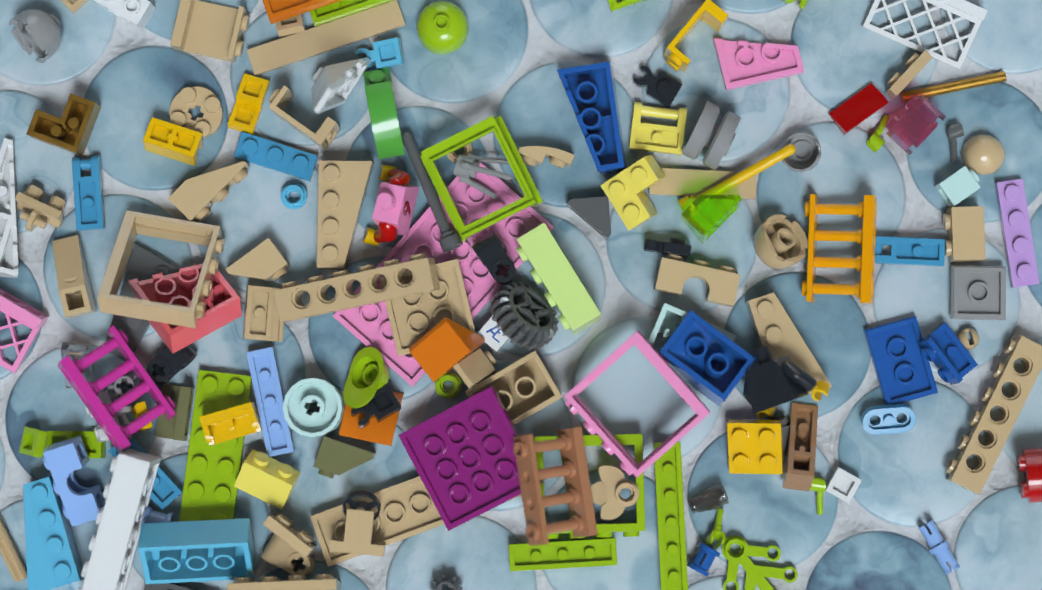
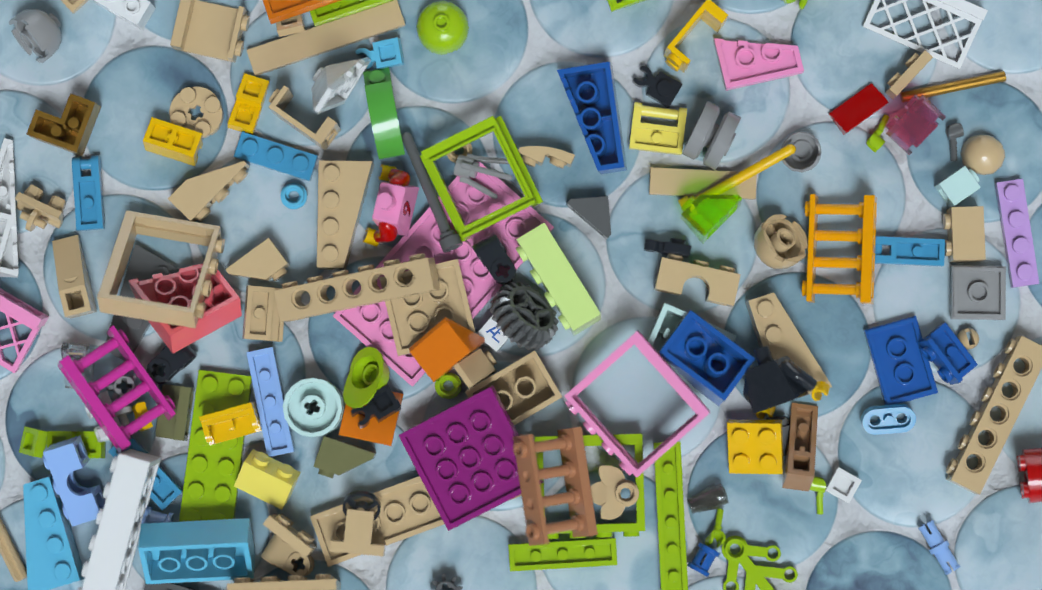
(628, 193): light yellow brick -> none

